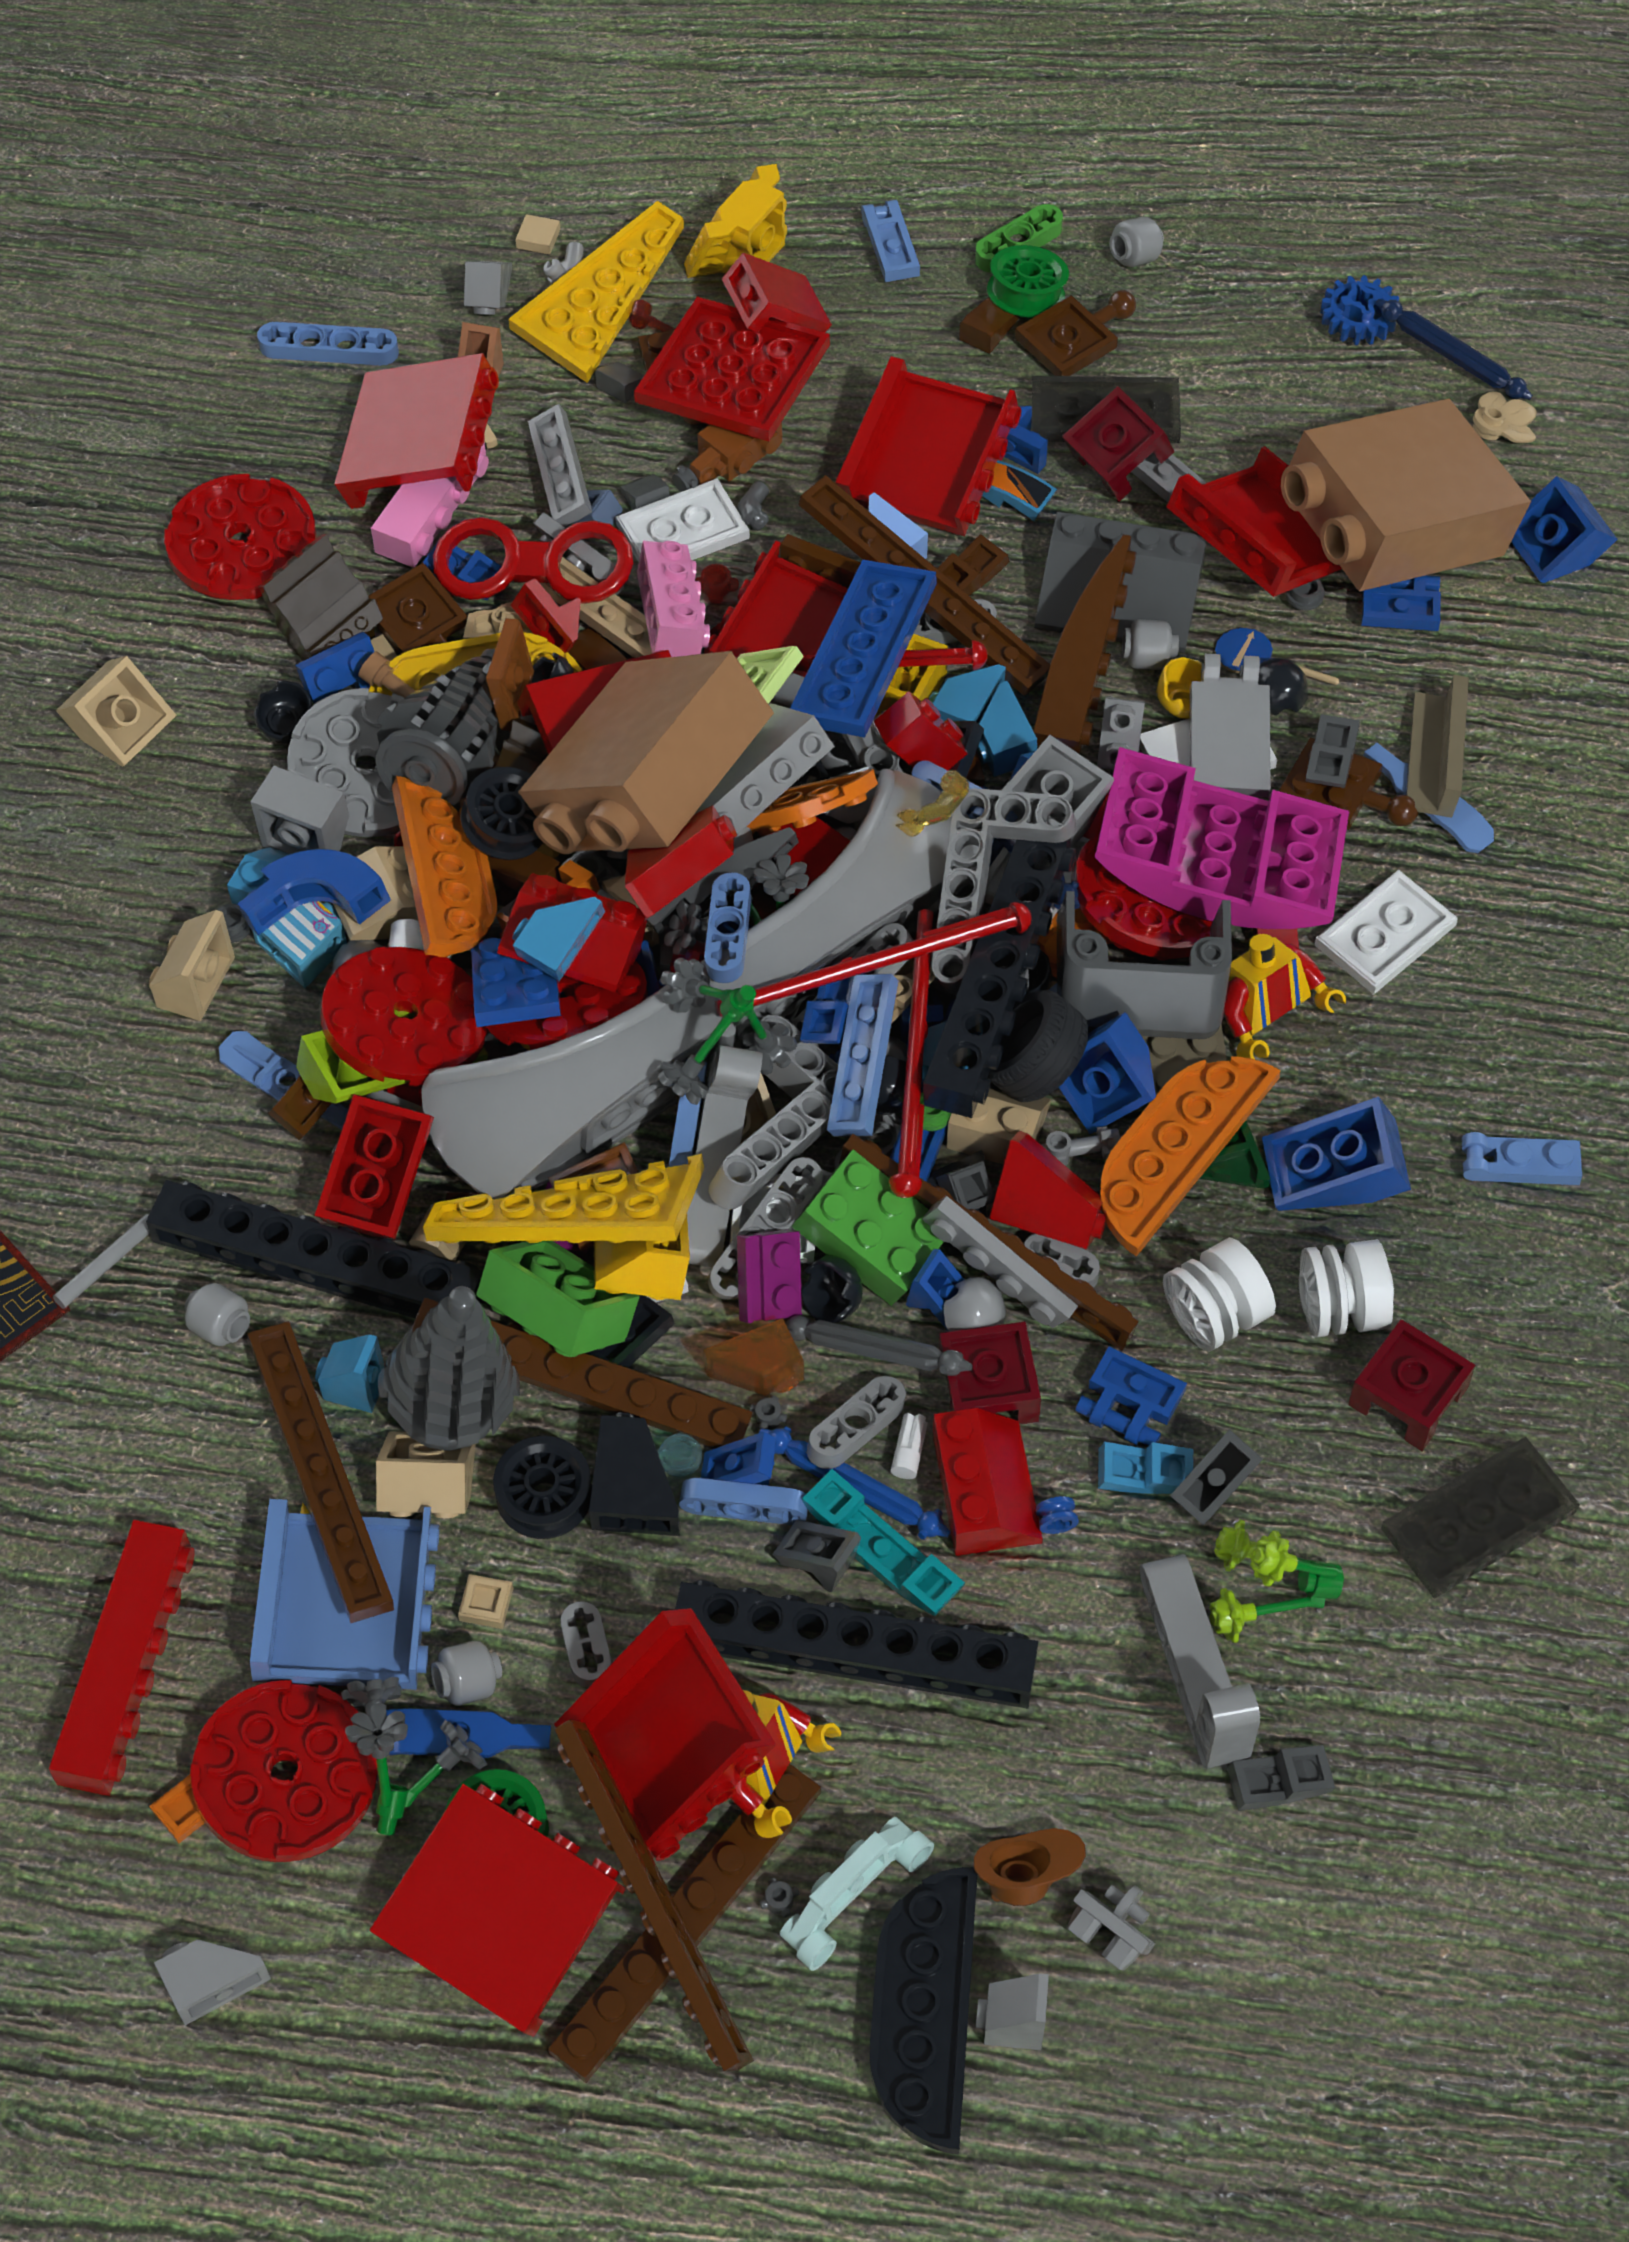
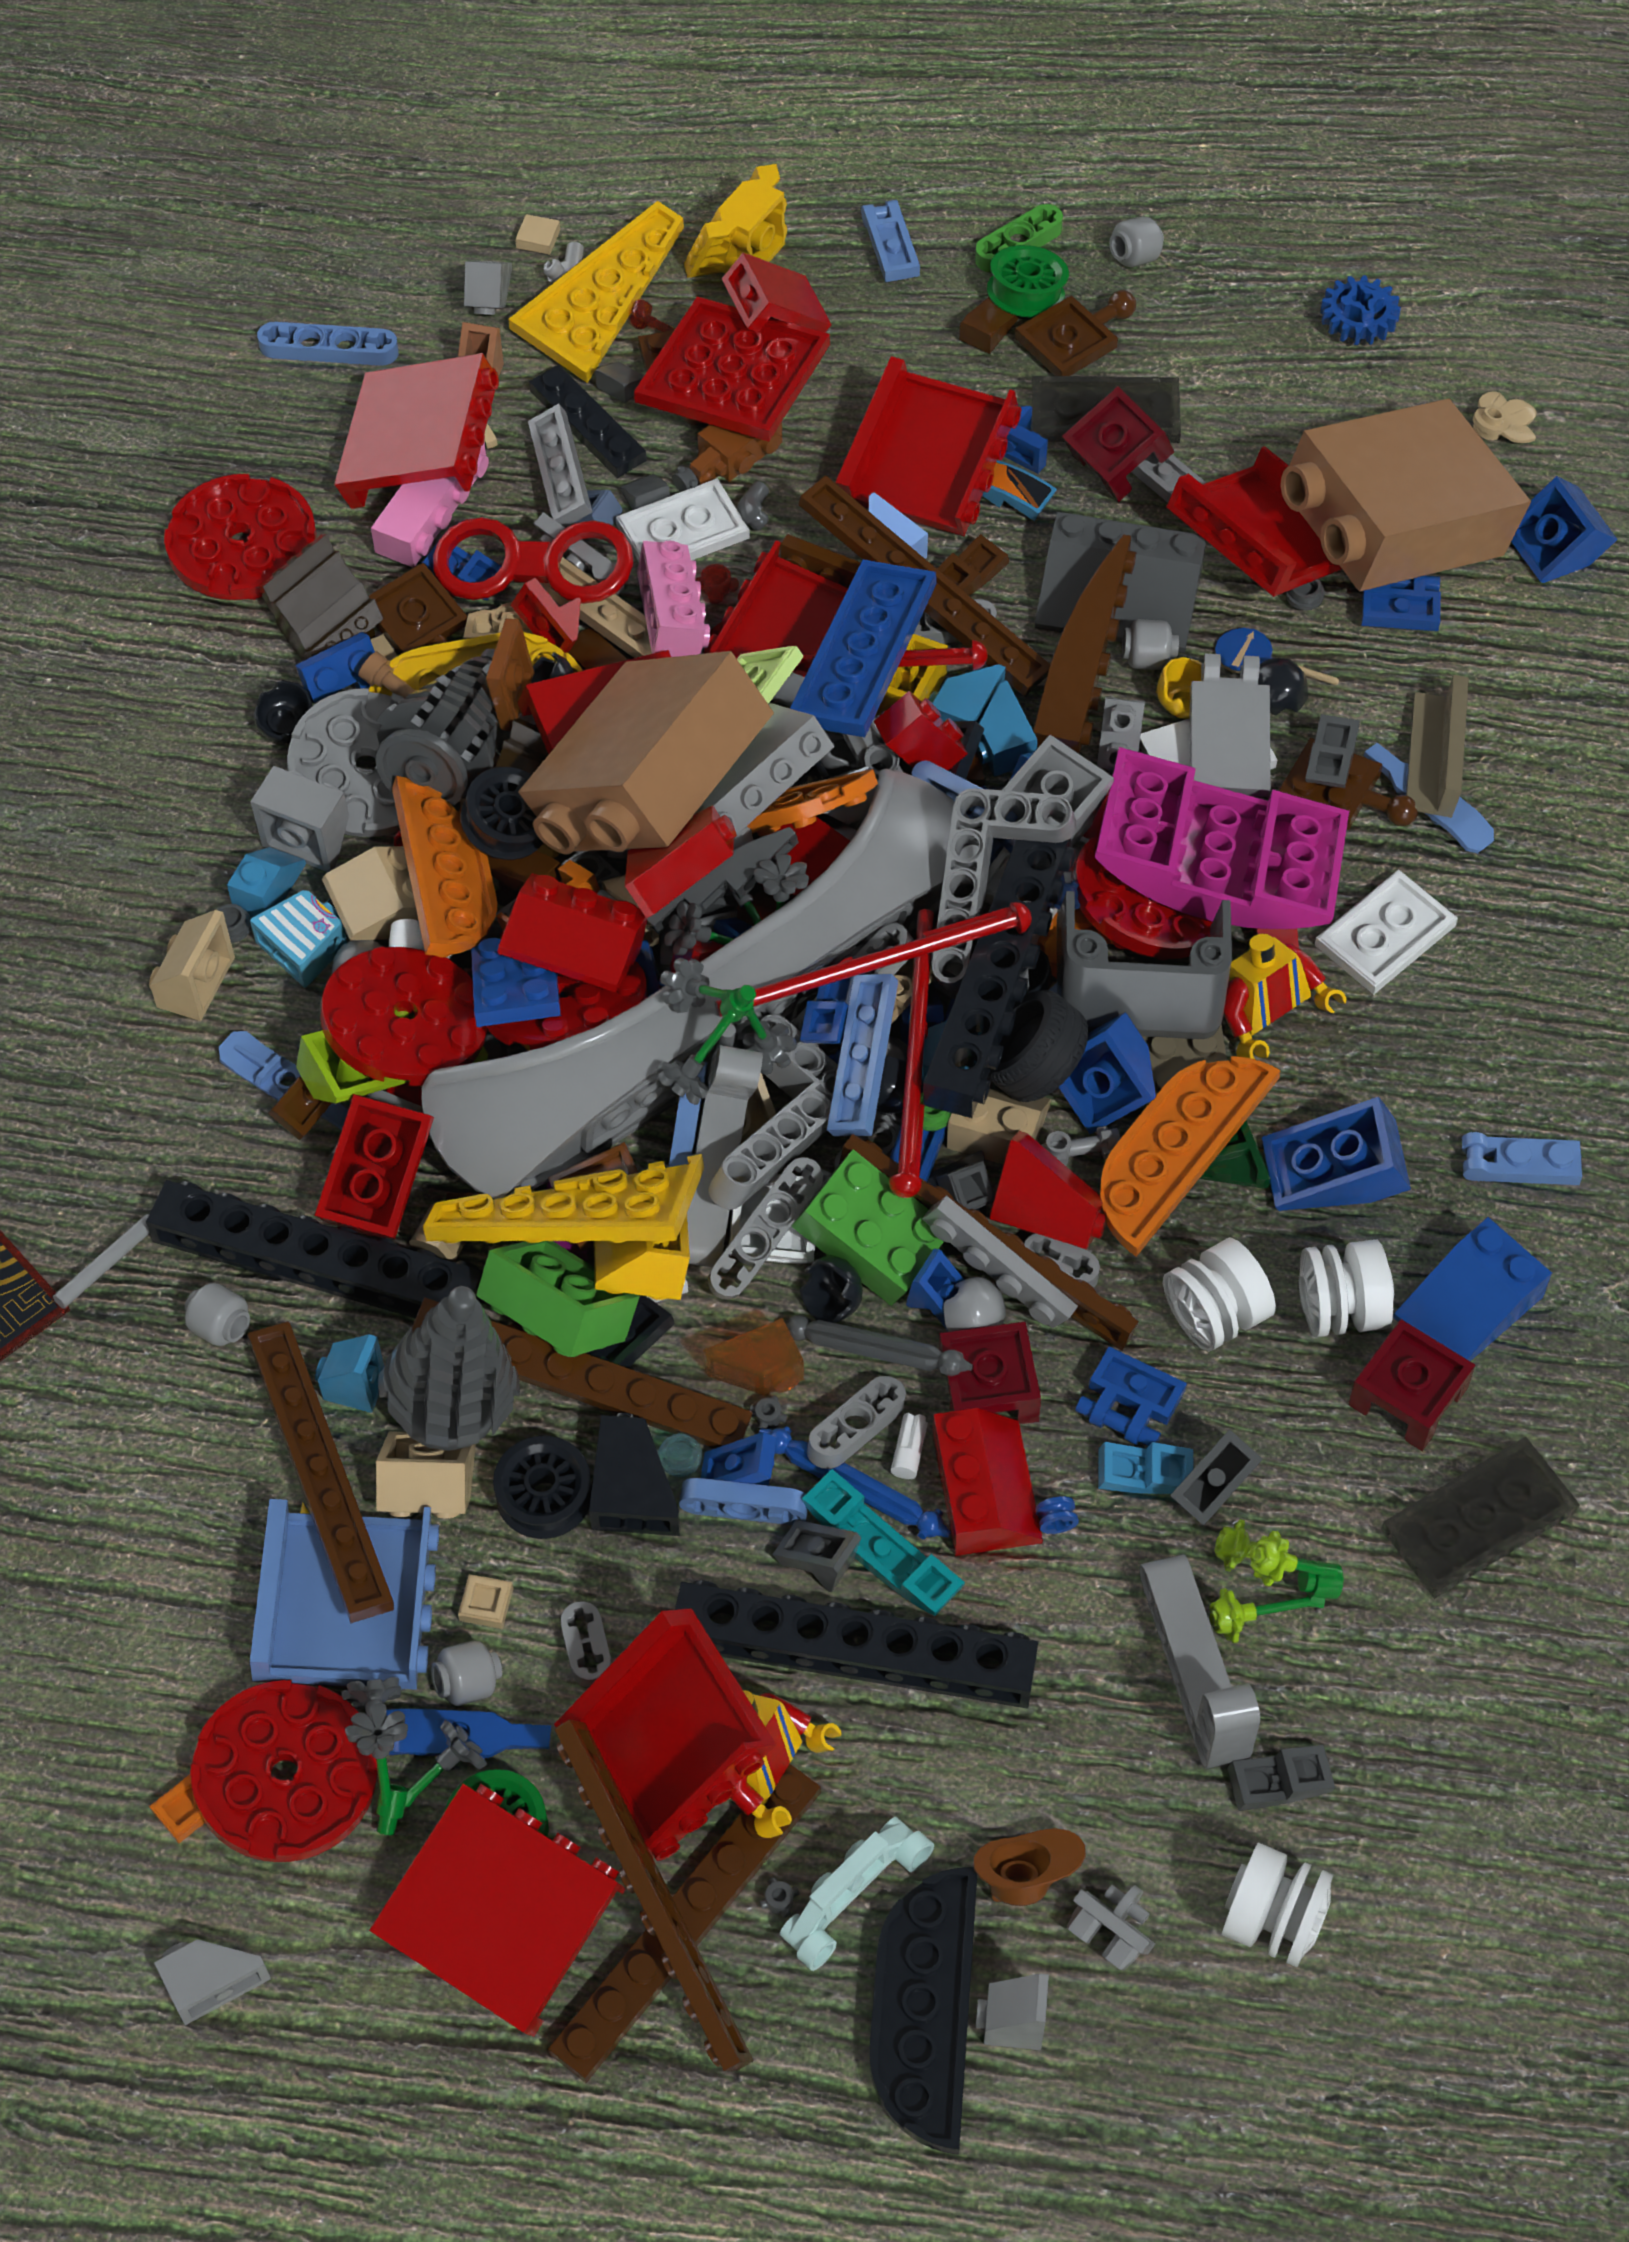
(116, 711): tan slope -> none
(122, 1658): red brick -> none
(310, 878): blue arch -> none
(557, 934): dark azure slope -> none
(589, 421): none -> black plate
(735, 941): medium blue beam -> none
(769, 1275): magenta plate -> none
(954, 791): clear yellow arm -> none
(1274, 1903): none -> white wheel
(1454, 349): dark blue wheel -> none
(1476, 1291): none -> blue slope

